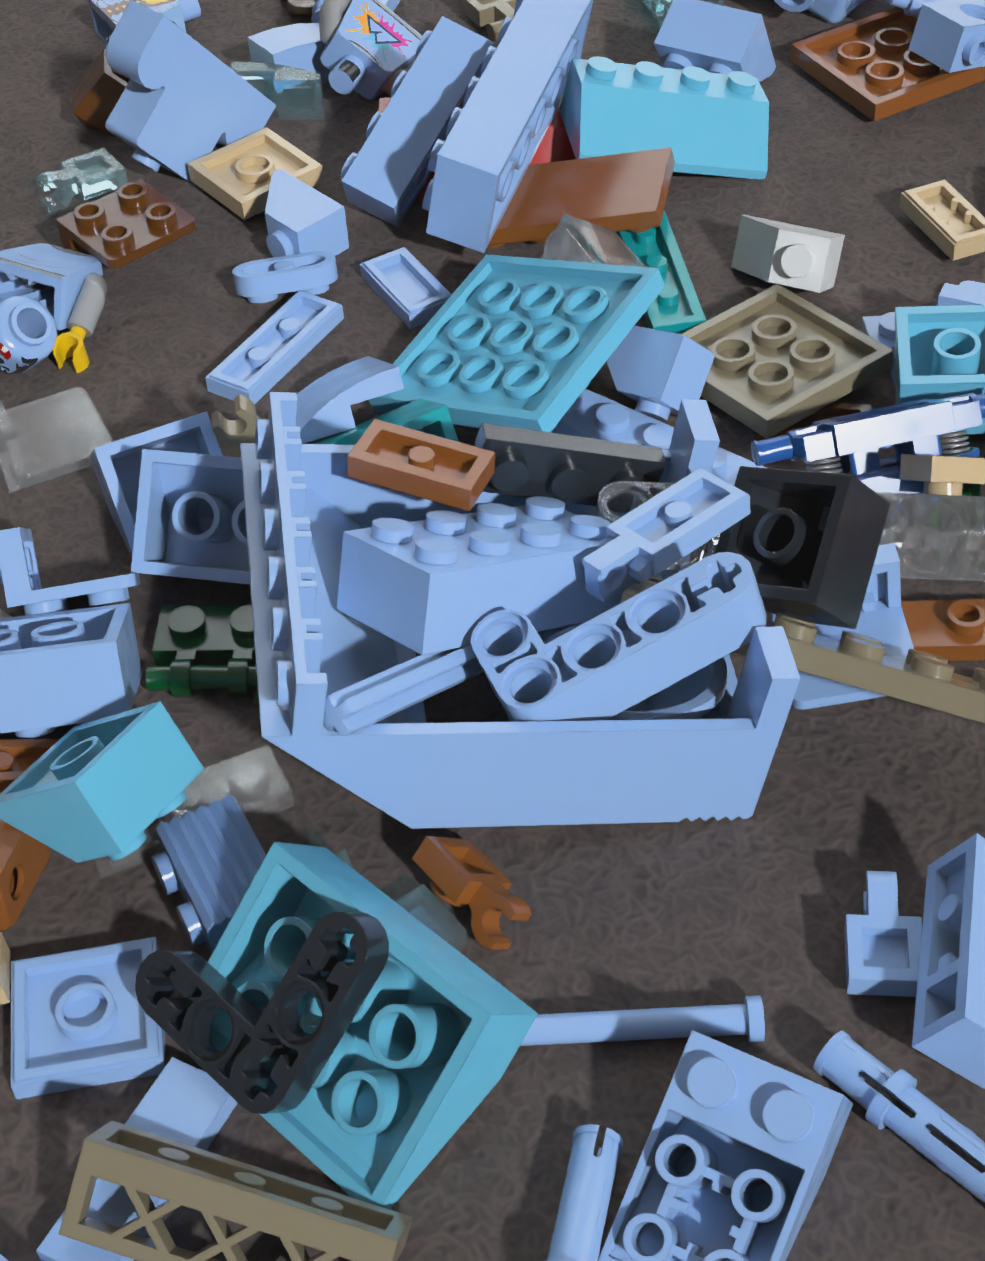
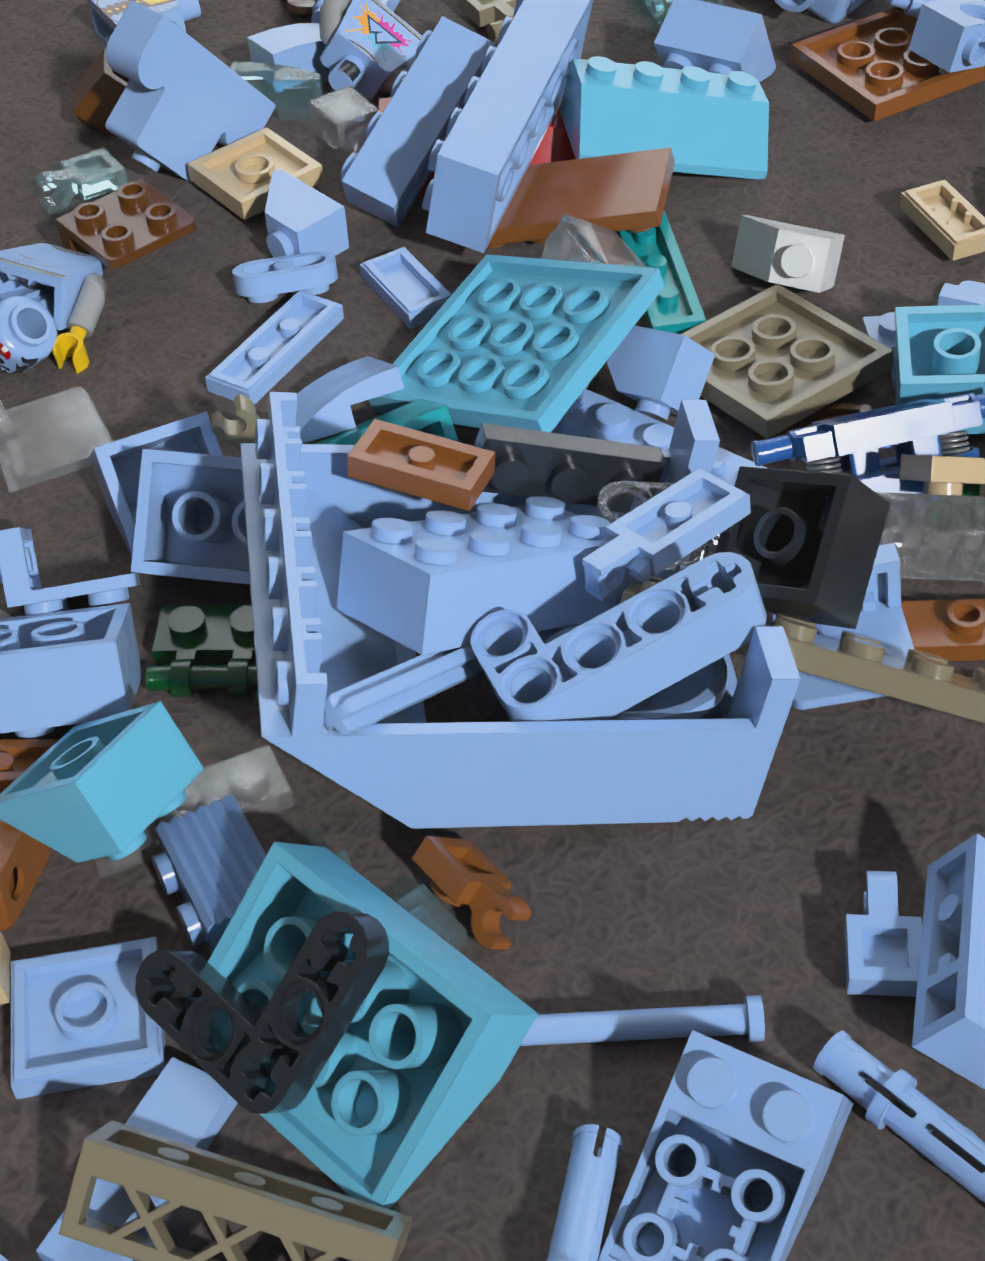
(341, 122): none -> clear brick

